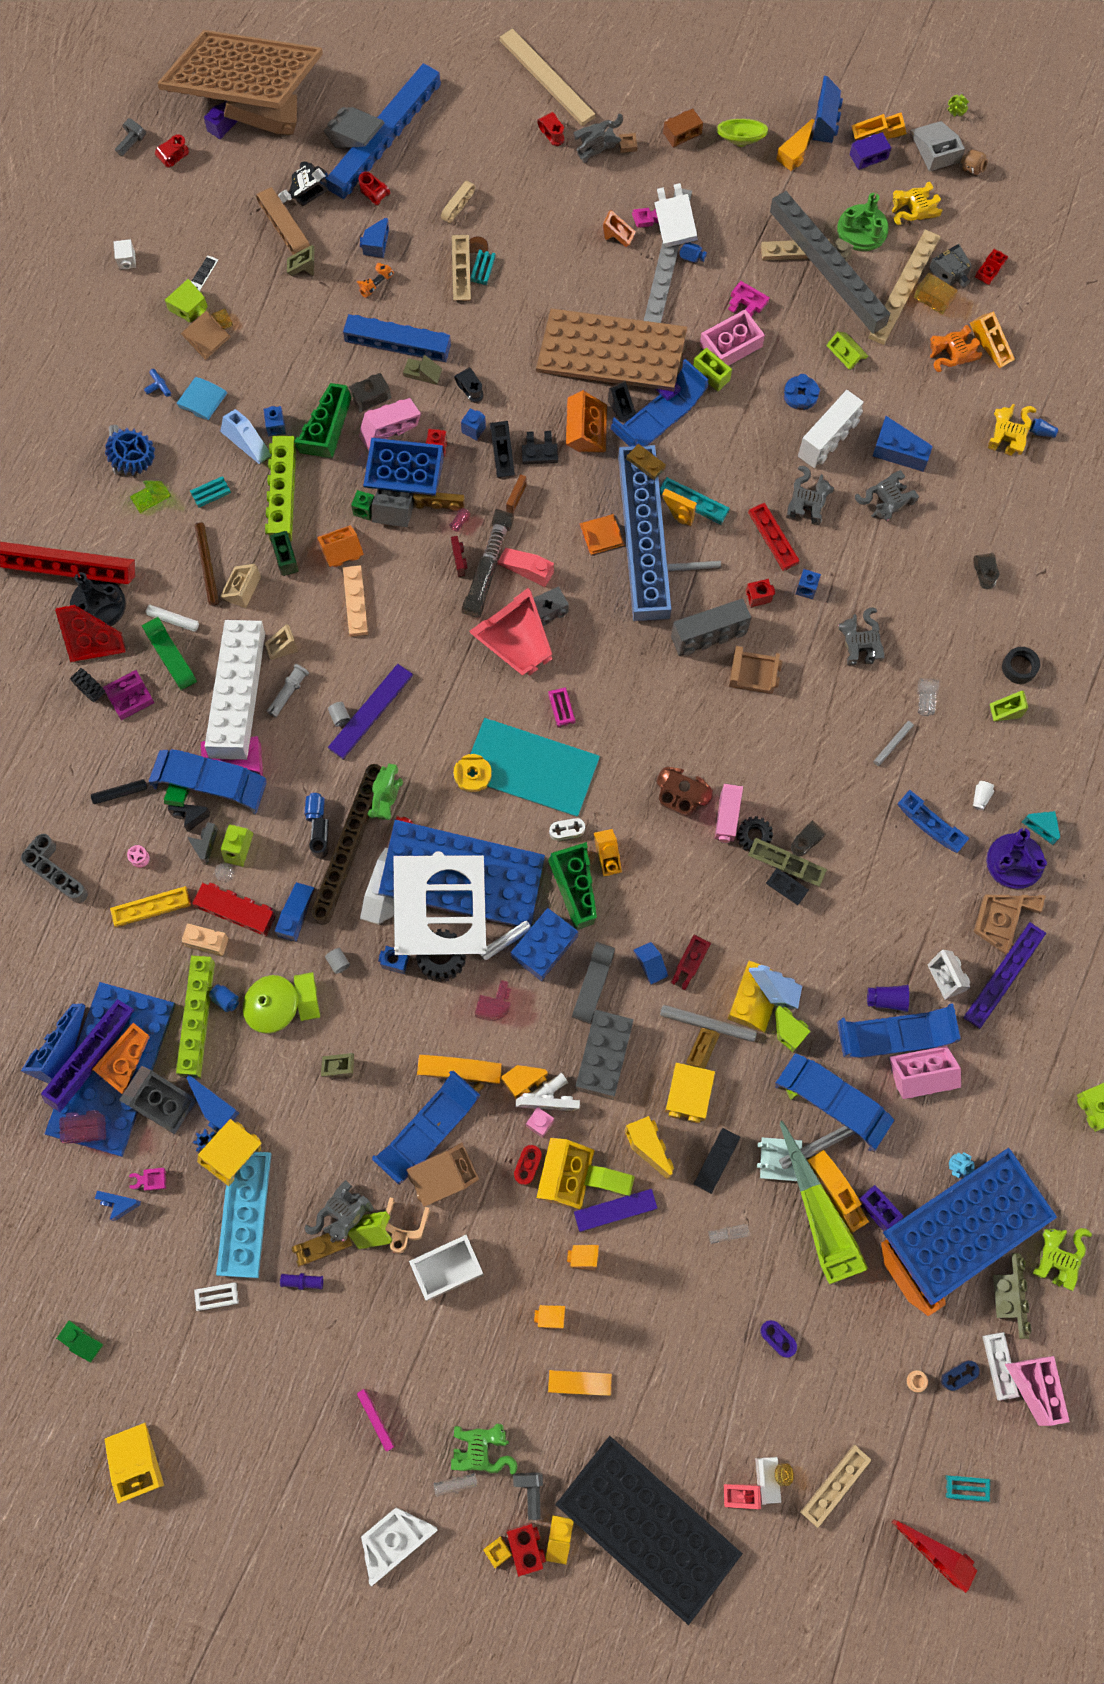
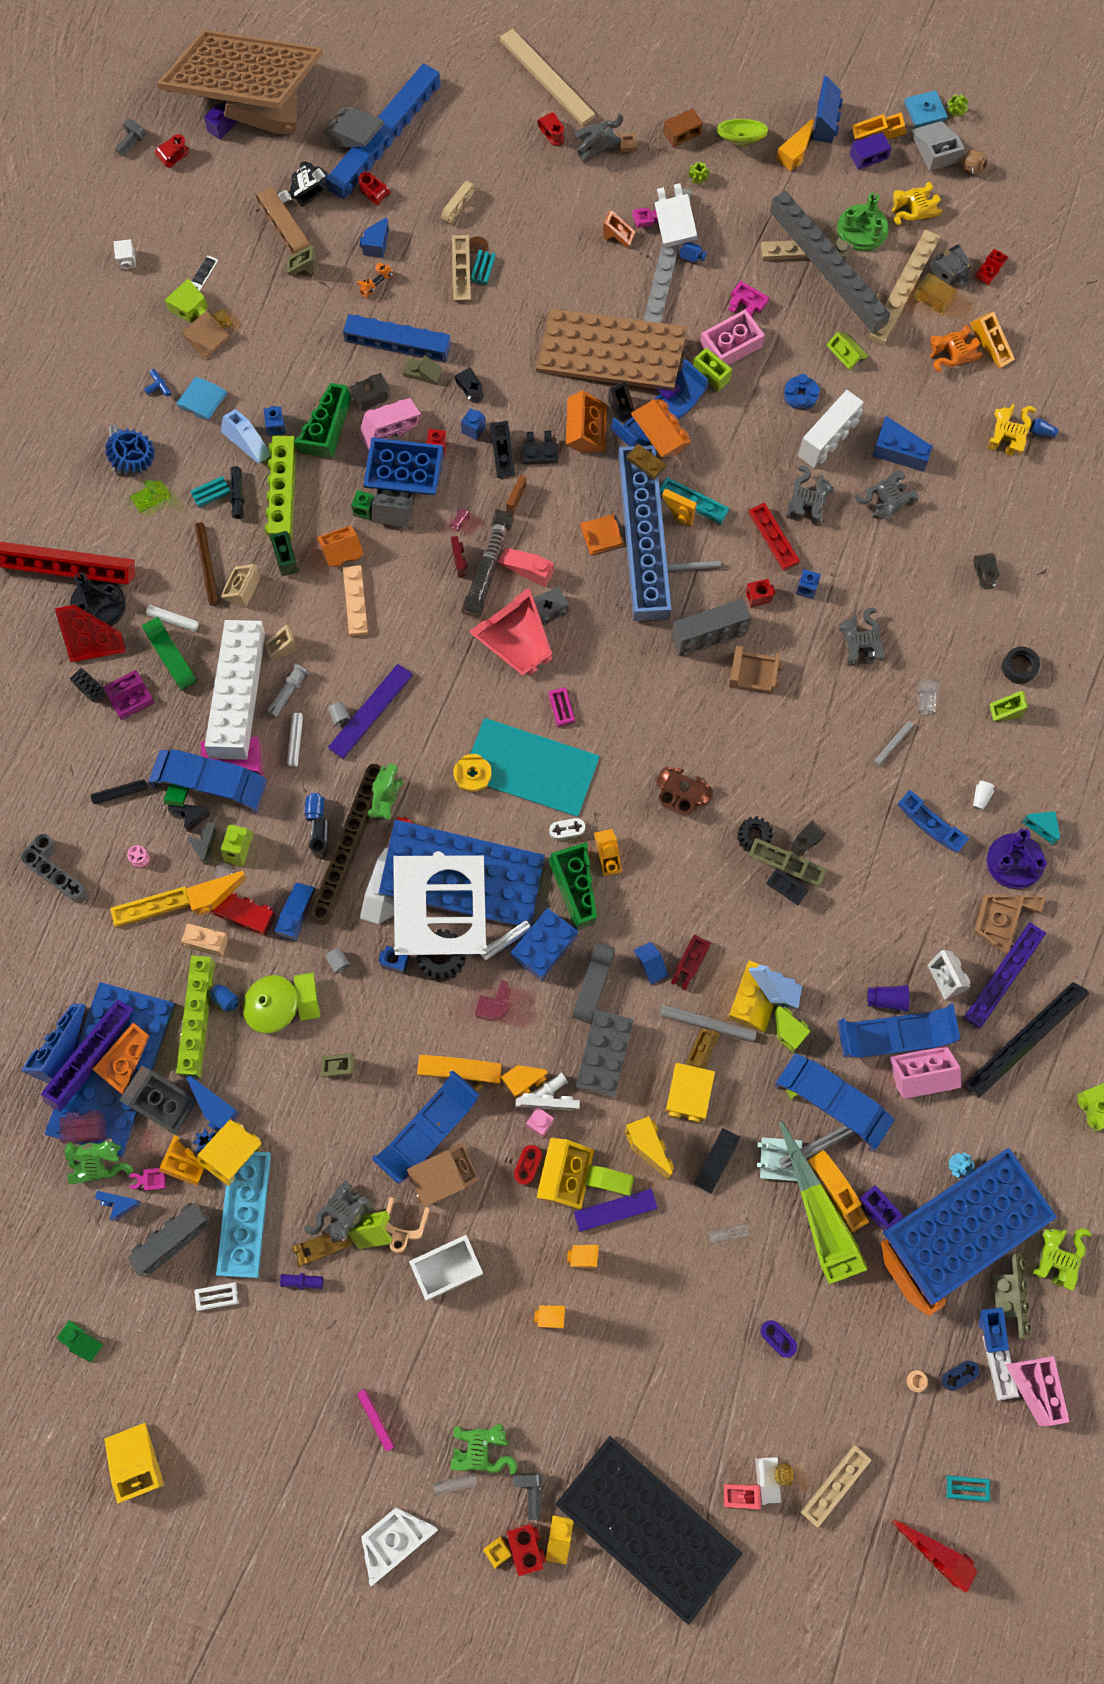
(91, 1163): none -> bright green animal
(169, 1240): none -> dark grey slope
(181, 1163): none -> light orange wing
(212, 893): none -> light orange slope
(236, 499): none -> black pin
(294, 742): none -> white axle
(440, 500): pearl gold plate -> none
(579, 1383): light orange slope -> none
(661, 428): none -> orange slope
(698, 173): none -> lime gear
(728, 813): bright pink slope -> none
(925, 109): none -> dark azure plate
(994, 1329): none -> blue slope
(1025, 1039): none -> black plate

